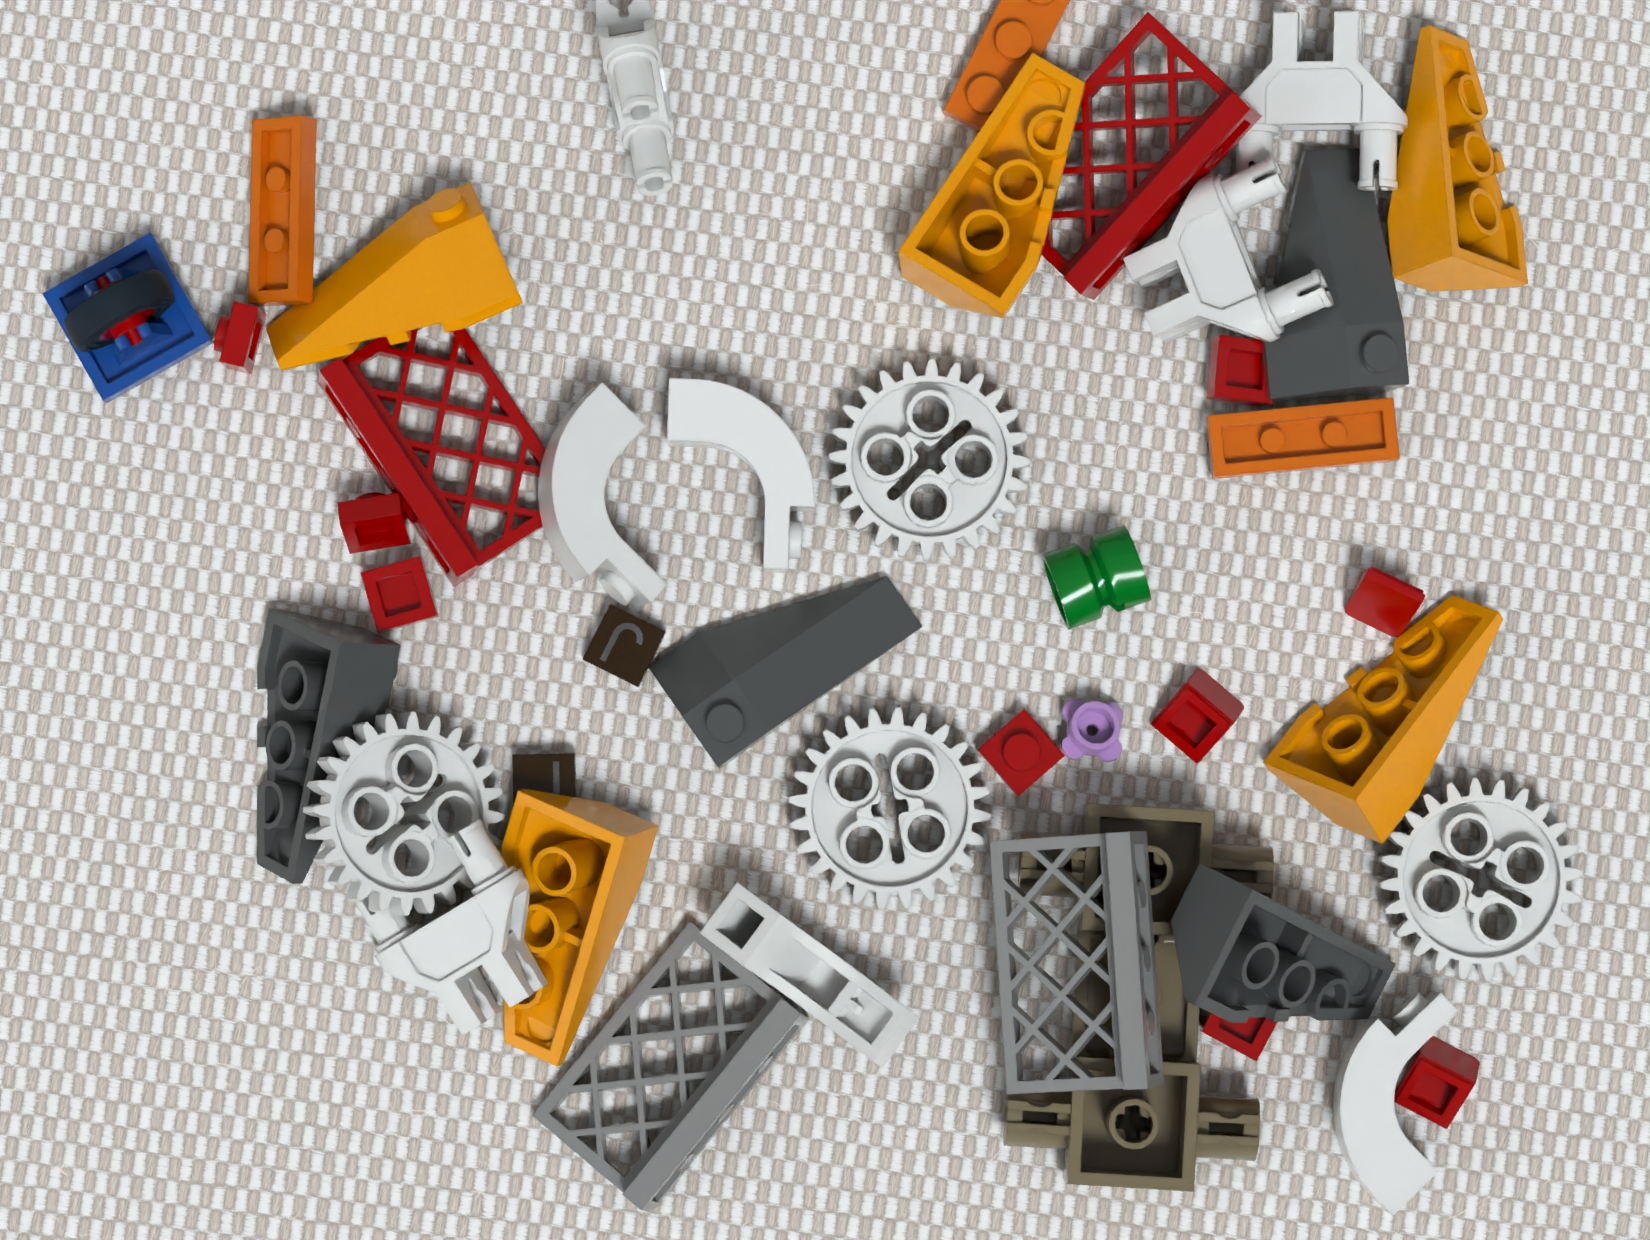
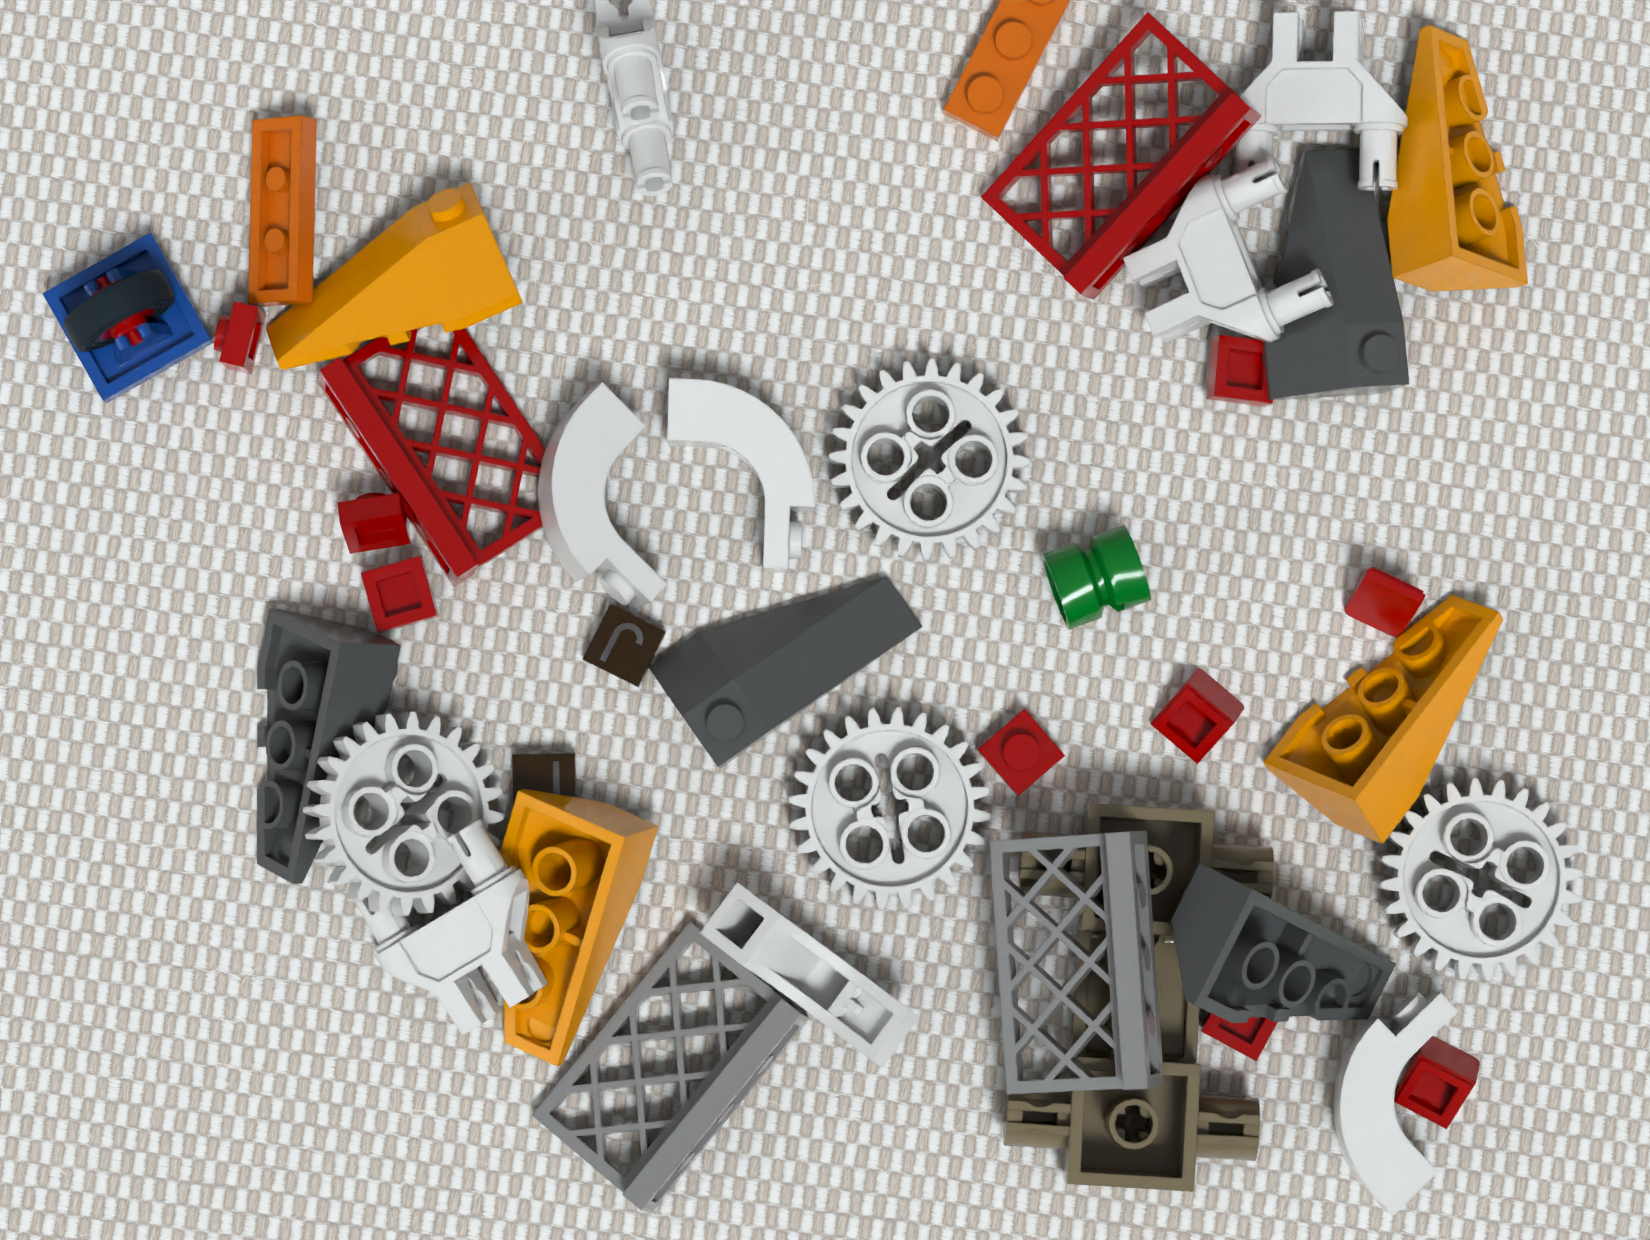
(996, 206): light orange wedge -> none
(1104, 717): lavender plate -> none
(1302, 438): orange plate -> none

